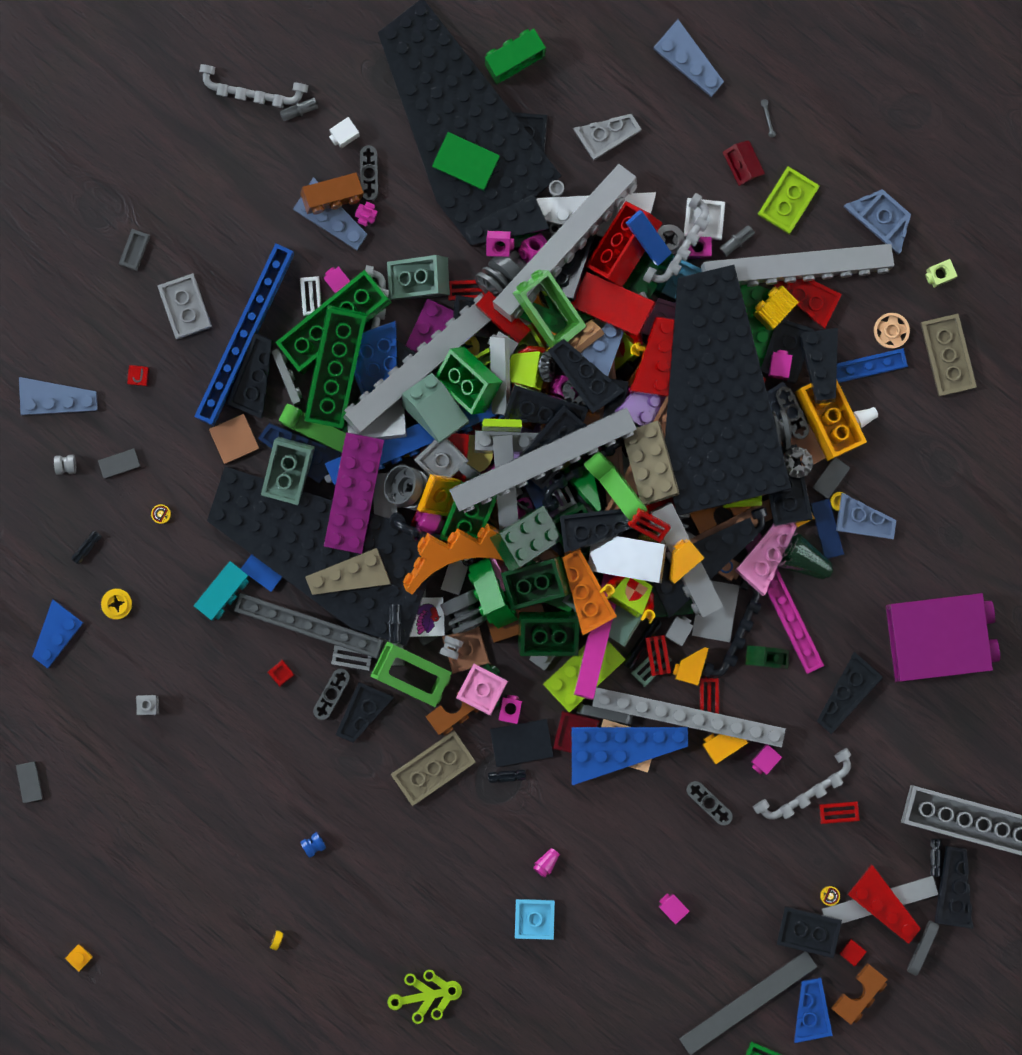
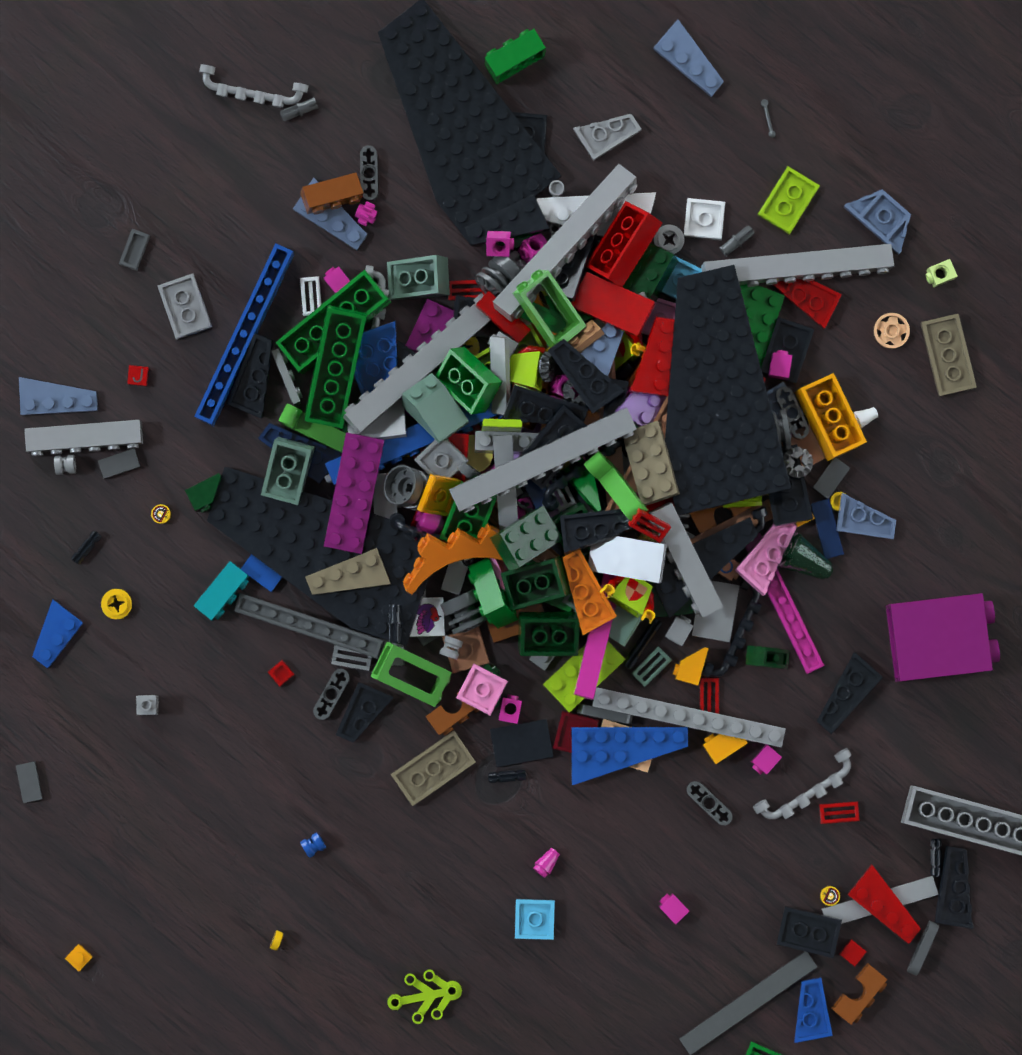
(84, 436): none -> light grey brick
(204, 493): none -> dark green slope
(234, 439): nougat tile -> none
(343, 133): white brick -> none
(465, 161): green tile -> none
(648, 237): blue tile -> none
(665, 654): red tile -> none
(683, 252): light grey bar -> none
(683, 559): light orange slope -> none
(706, 253): dark pink brick -> none
(743, 162): dark red panel -> none
(775, 307): yellow brick -> none
(821, 361): black wing -> none
(871, 365): blue tile -> none

